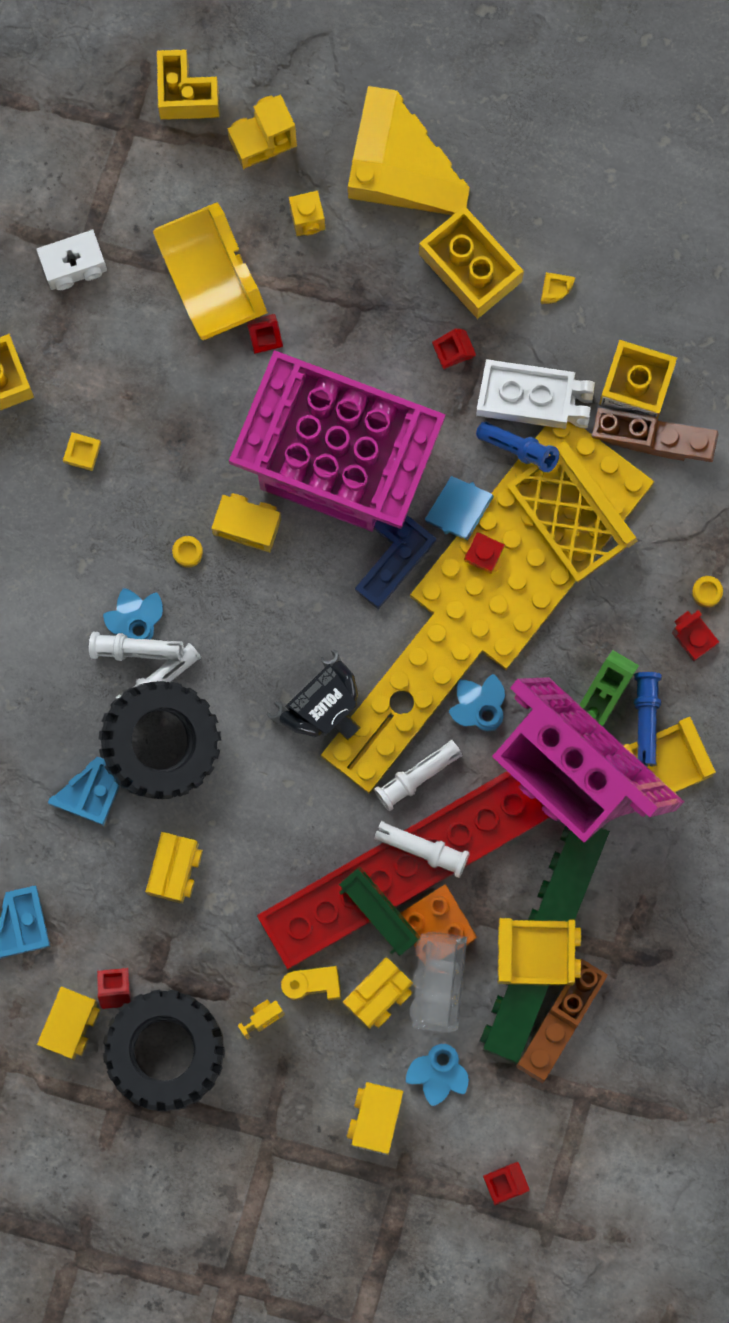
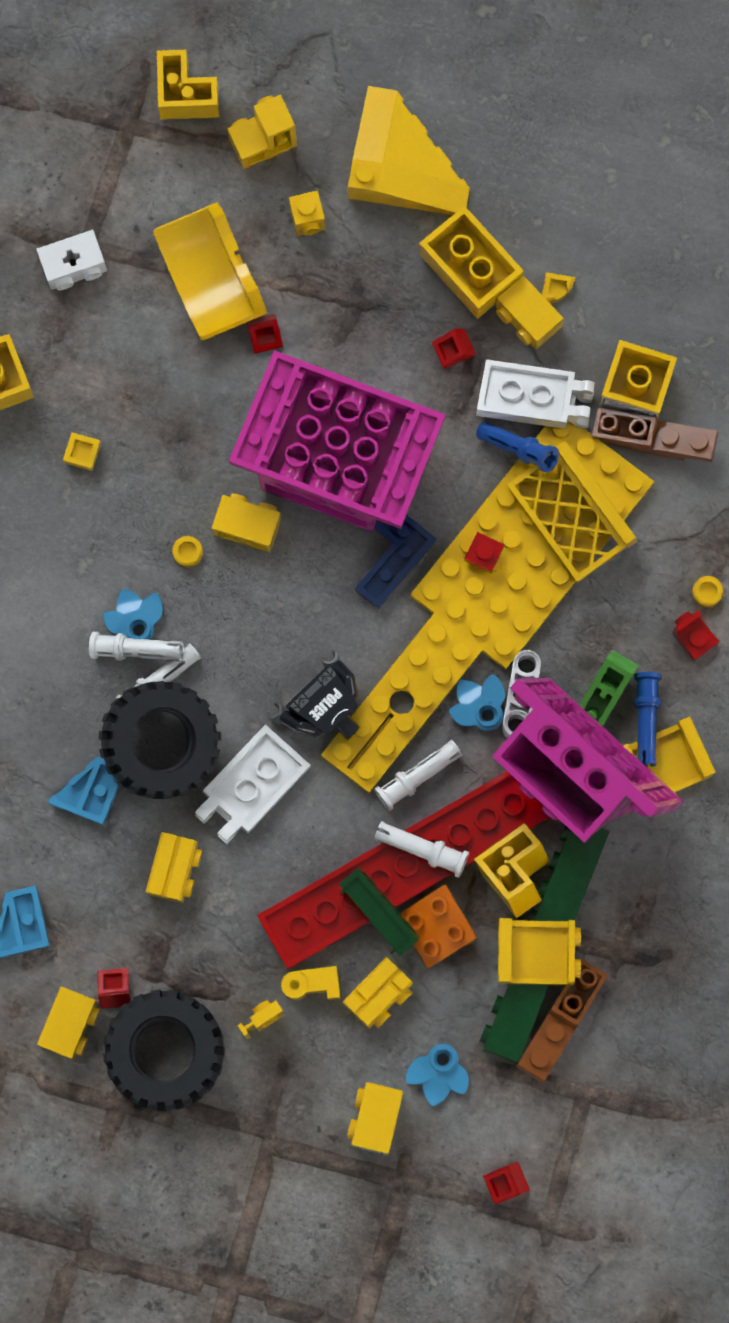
(252, 783): none -> white tile
(438, 982): clear brick -> none
(459, 508): dark azure piece -> none
(508, 869): none -> yellow brick
(513, 709): none -> white beam
(528, 313): none -> yellow brick

